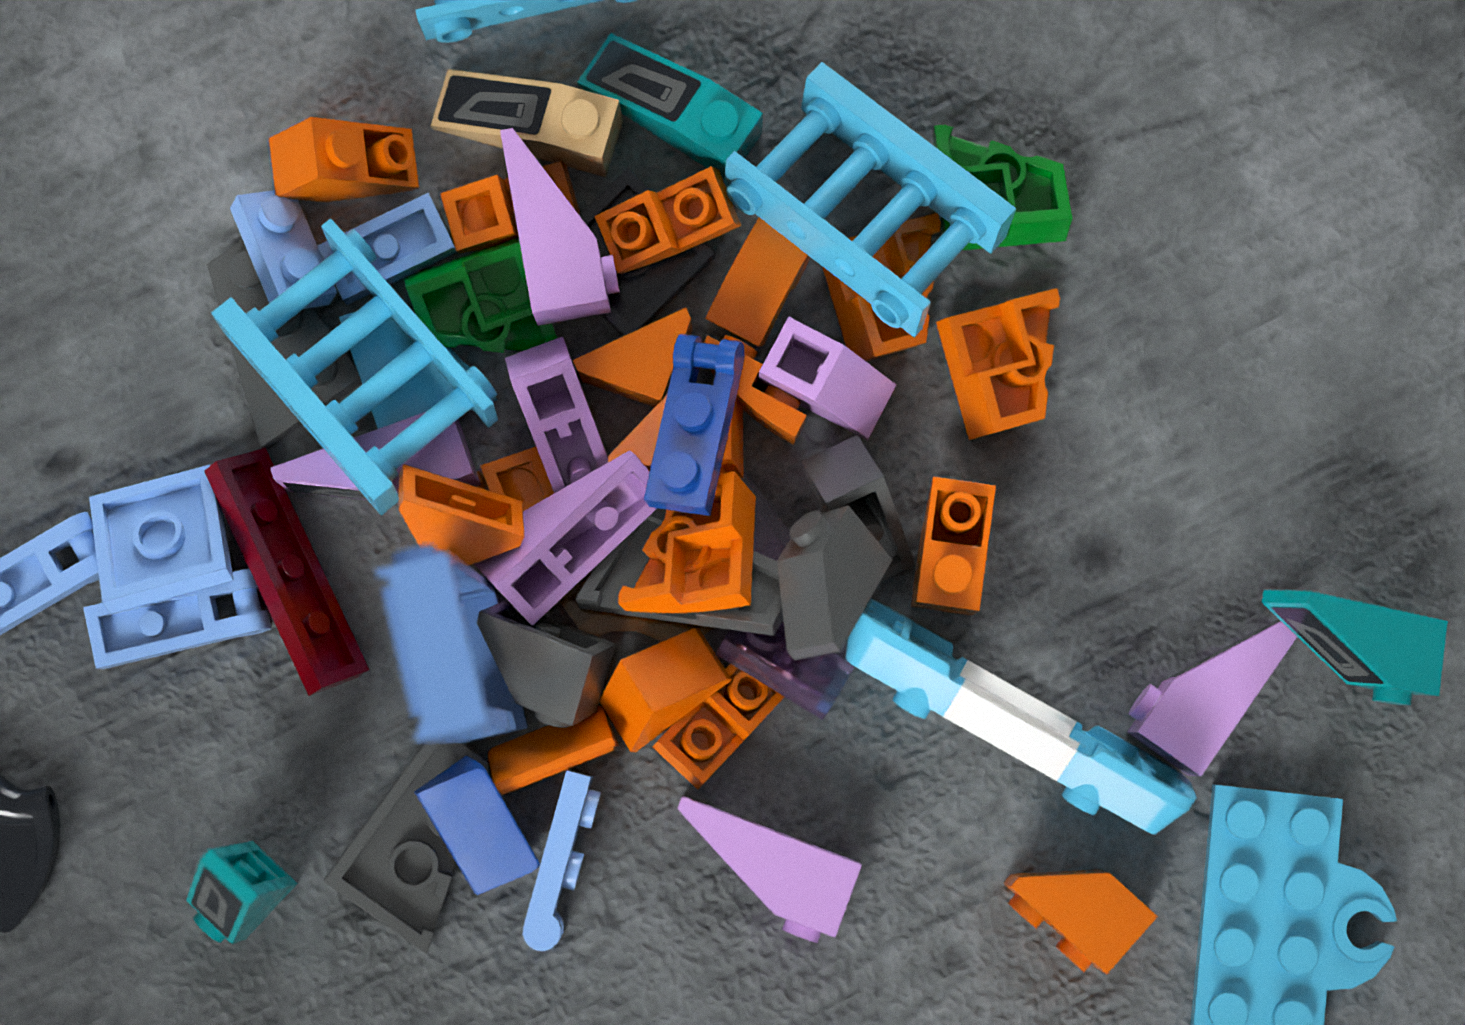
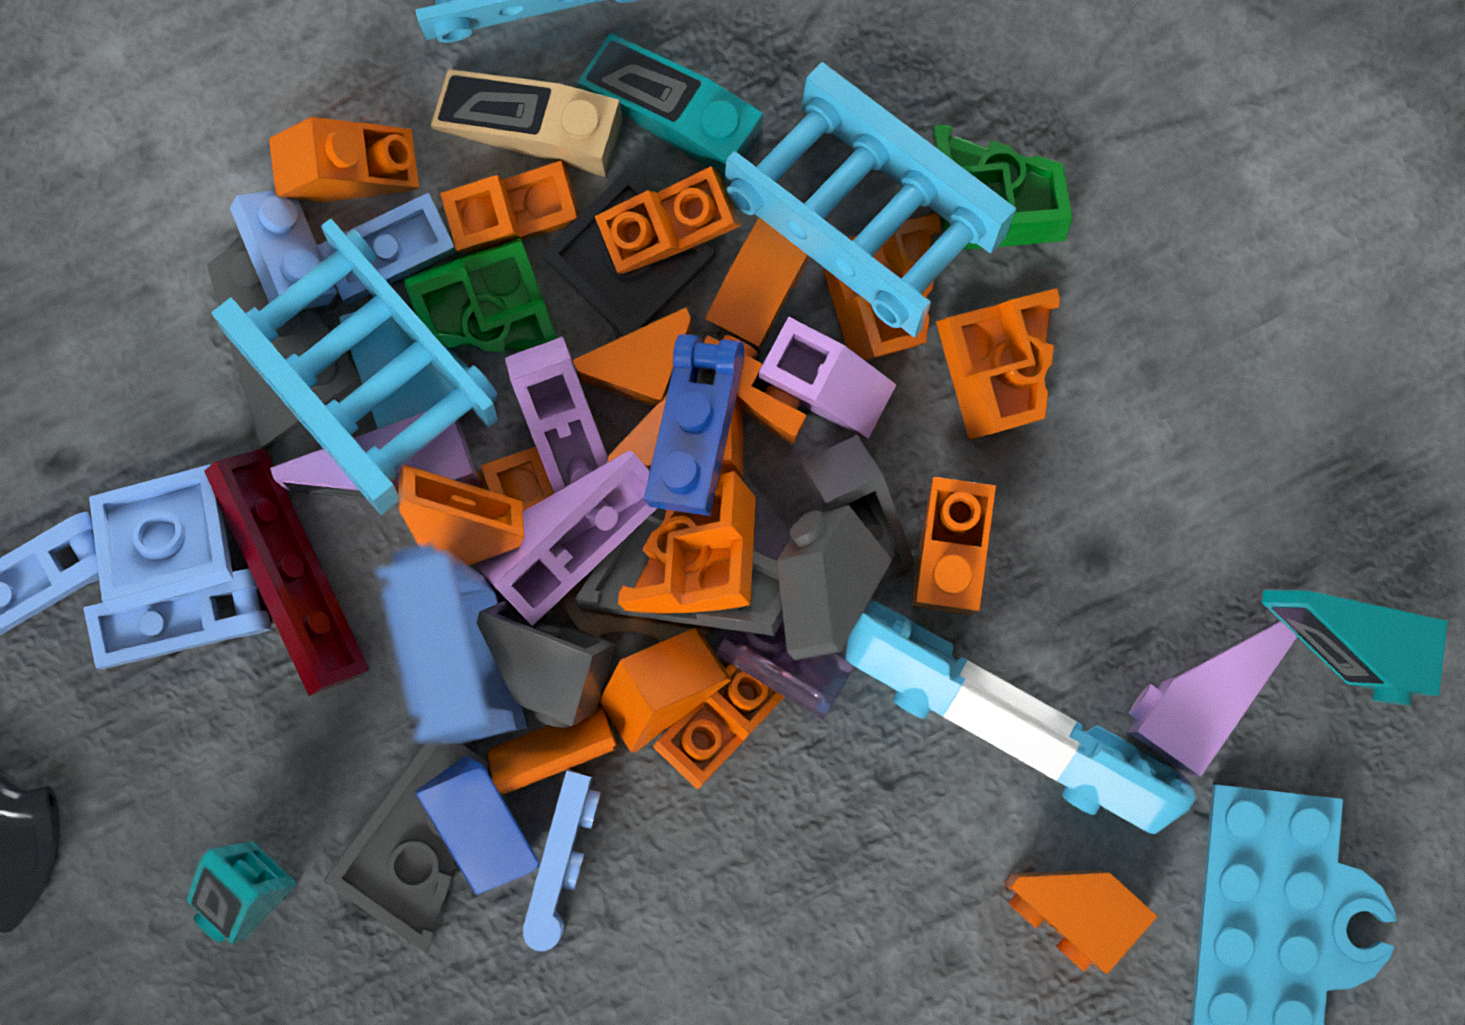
(557, 247): lavender slope -> none
(785, 873): lavender slope -> none

